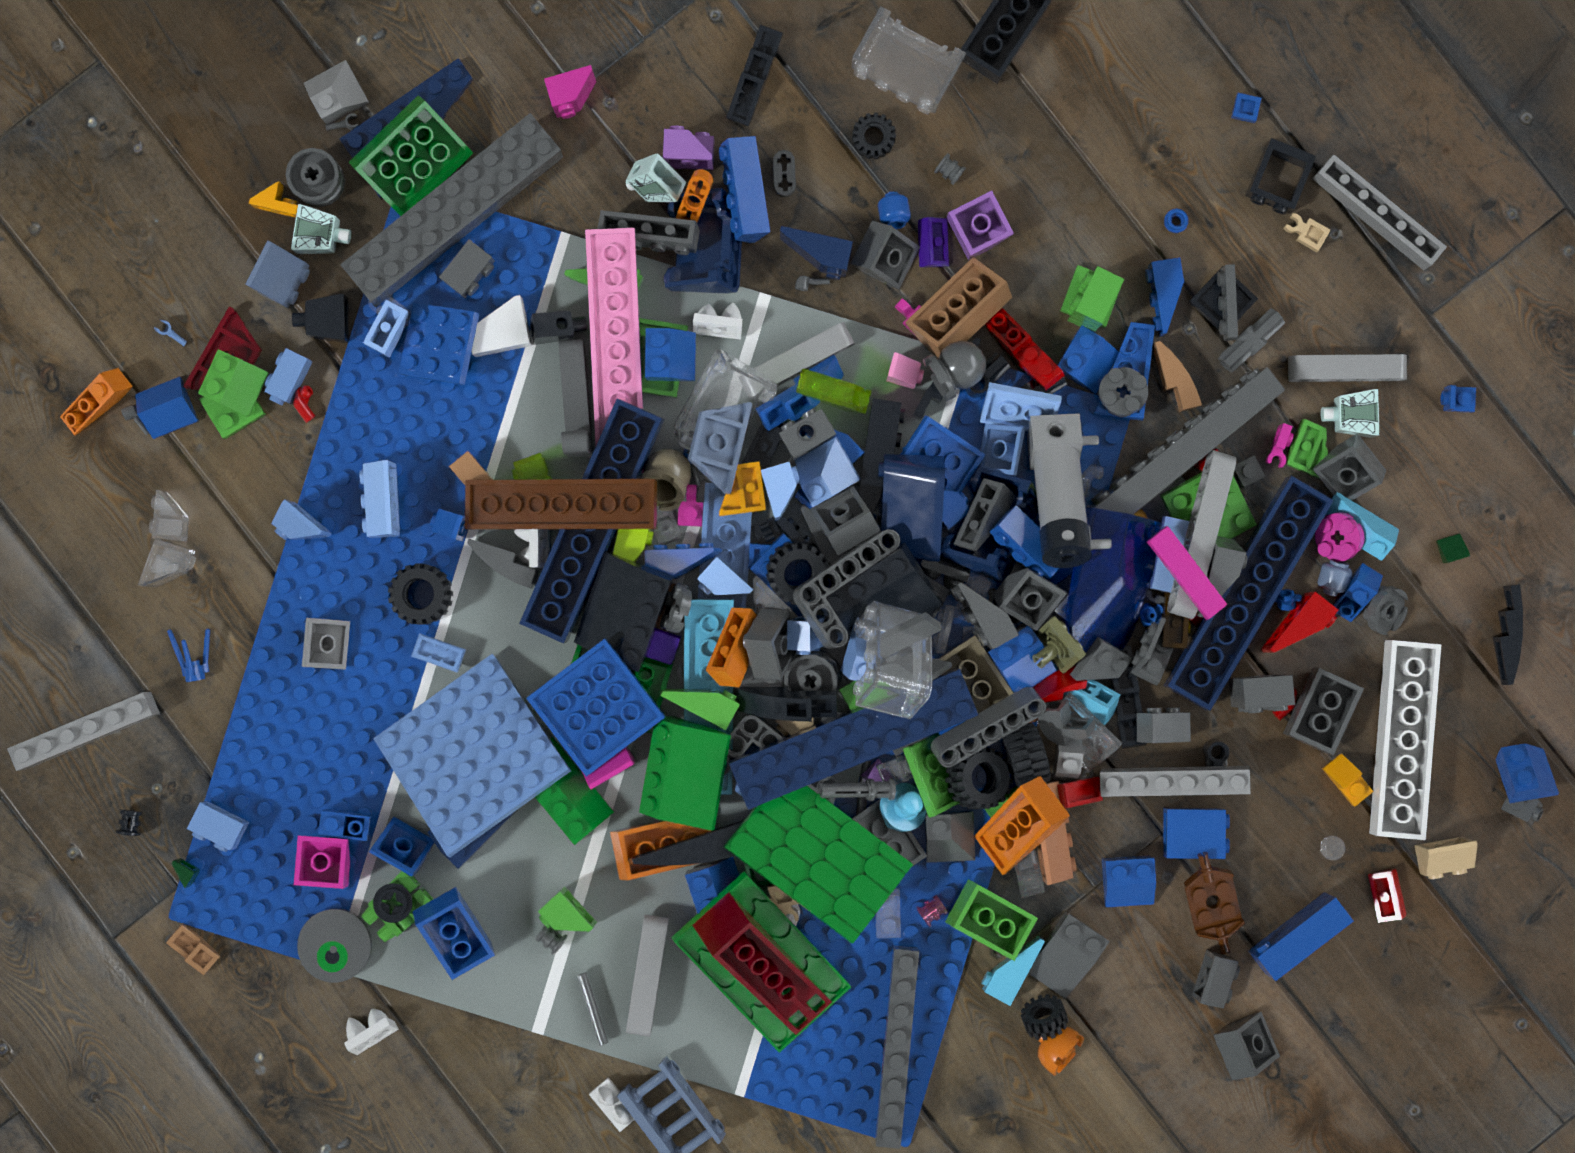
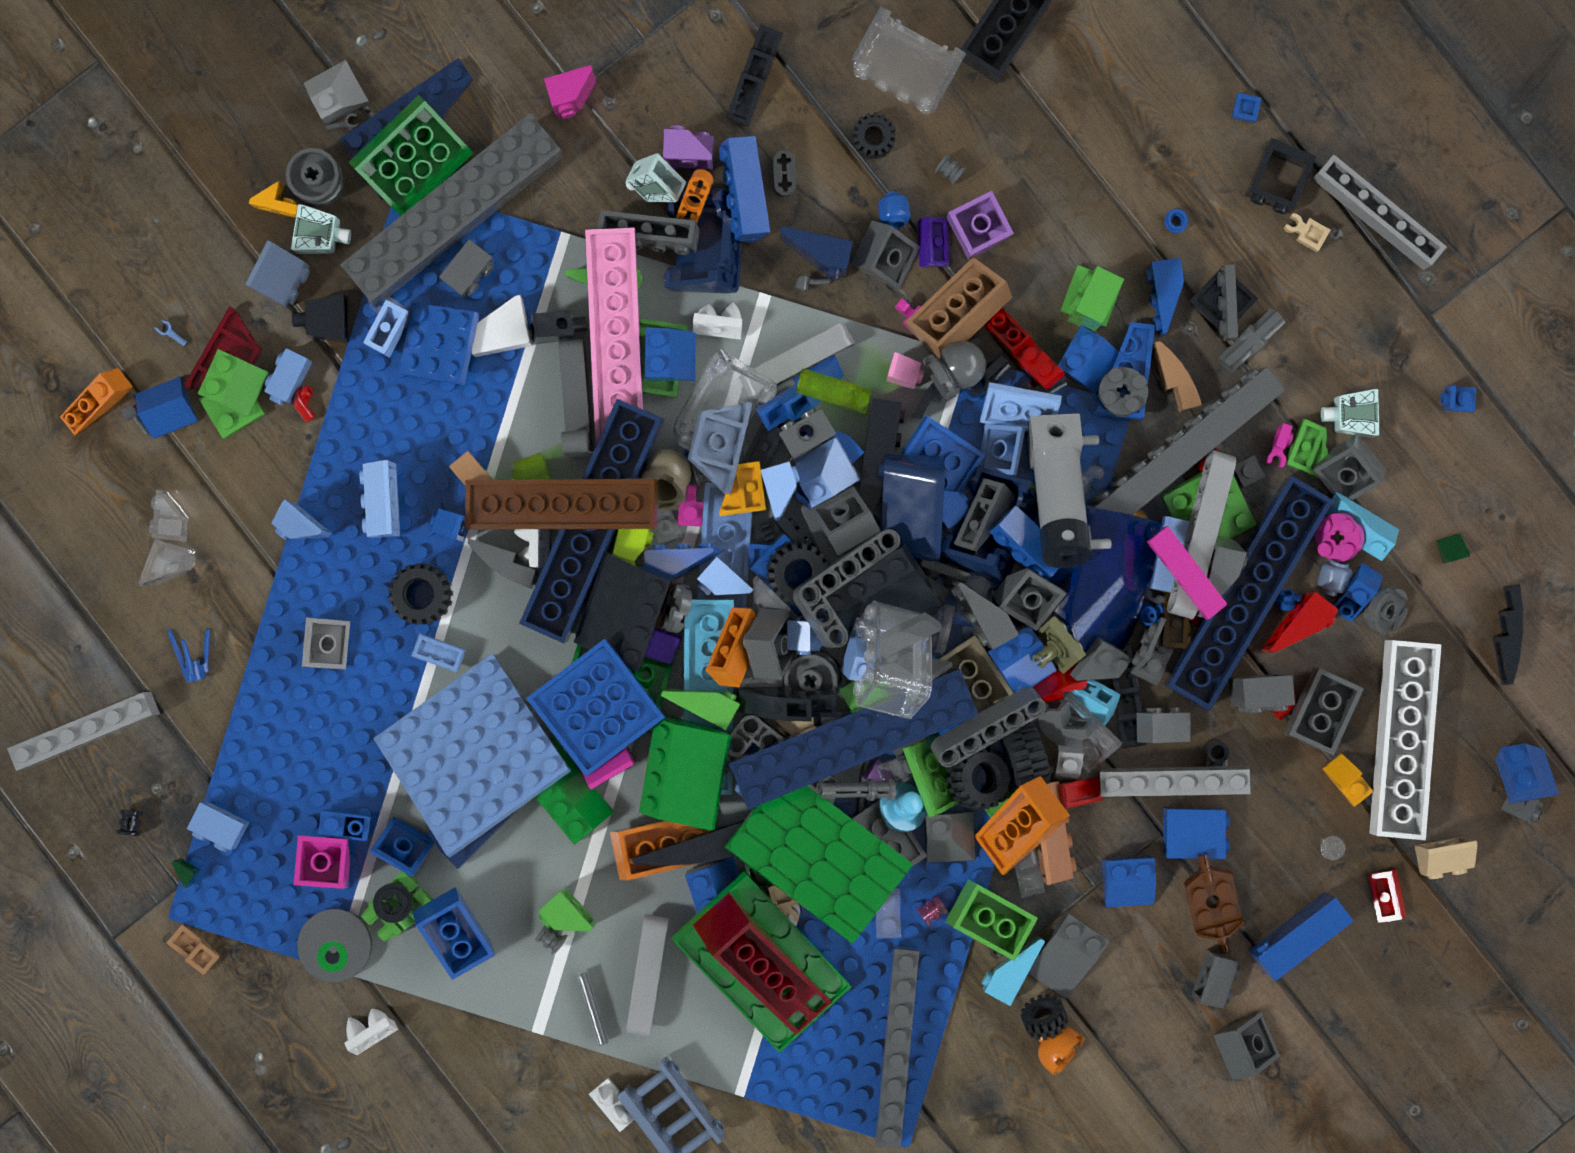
(1347, 368): light grey beam -> none

